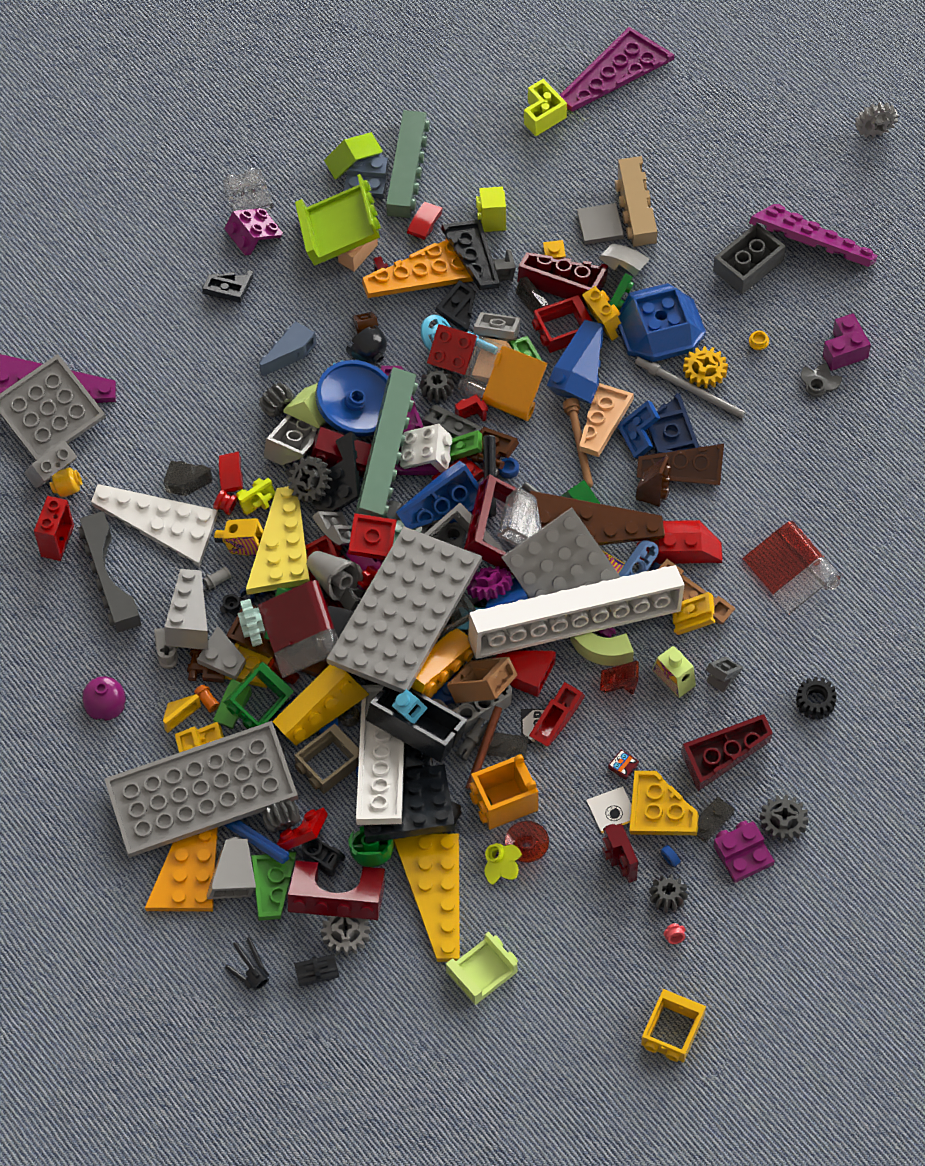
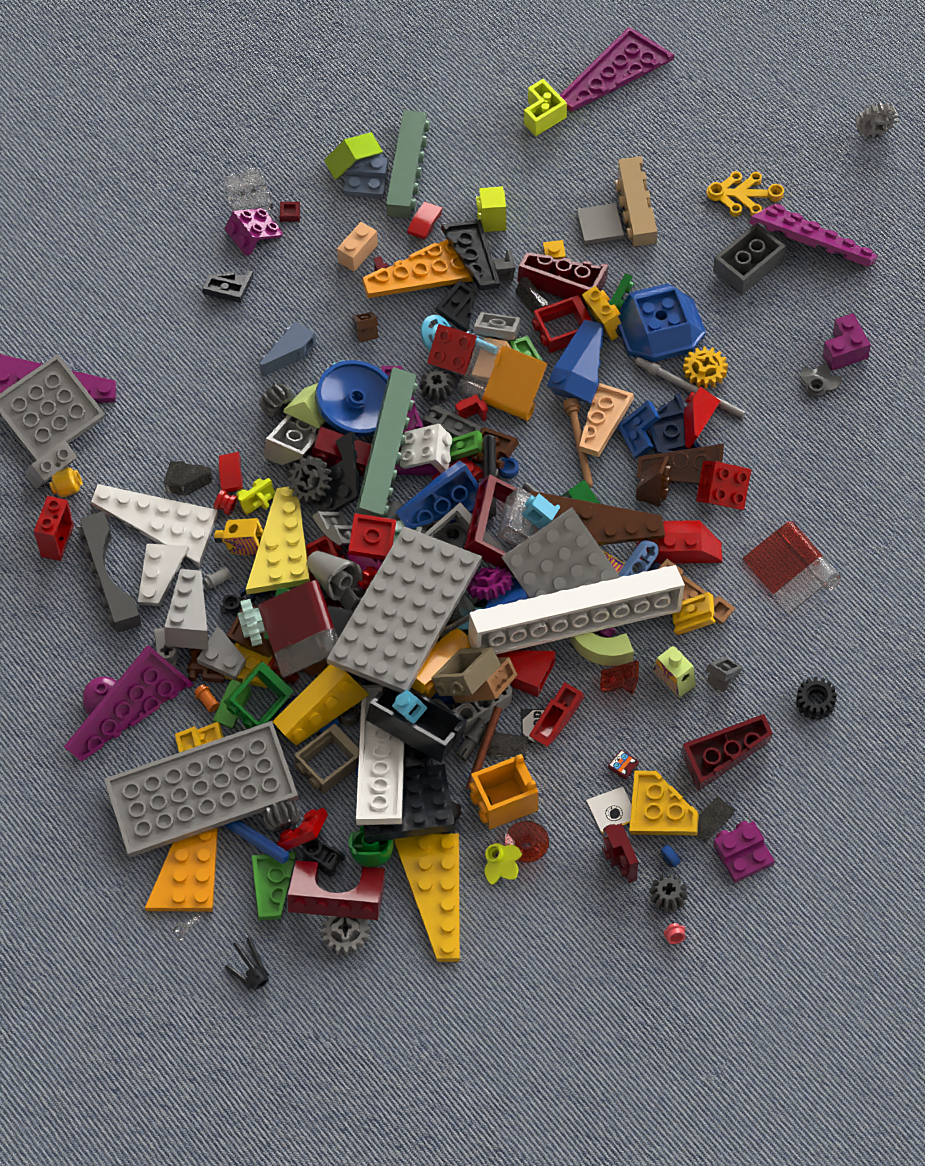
(132, 698): none -> magenta wing
(158, 571): none -> white wing
(180, 710): yellow slope -> none
(184, 927): none -> clear hand
(233, 871): light grey slope -> none
(289, 211): none -> dark red tile
(316, 970): black hips -> none
(338, 223): lime panel -> none
(368, 346): black cylinder -> none
(465, 671): none -> dark tan window
(483, 968): yellowish green panel -> none
(539, 511): none -> medium azure brick
(626, 257): light grey slope -> none
(682, 1006): yellow window -> none
(697, 413): none -> red slope
(723, 484): none -> red bracket
(742, 192): none -> yellow plant
(758, 340): yellow plate -> none
(788, 809): dark grey gear -> none

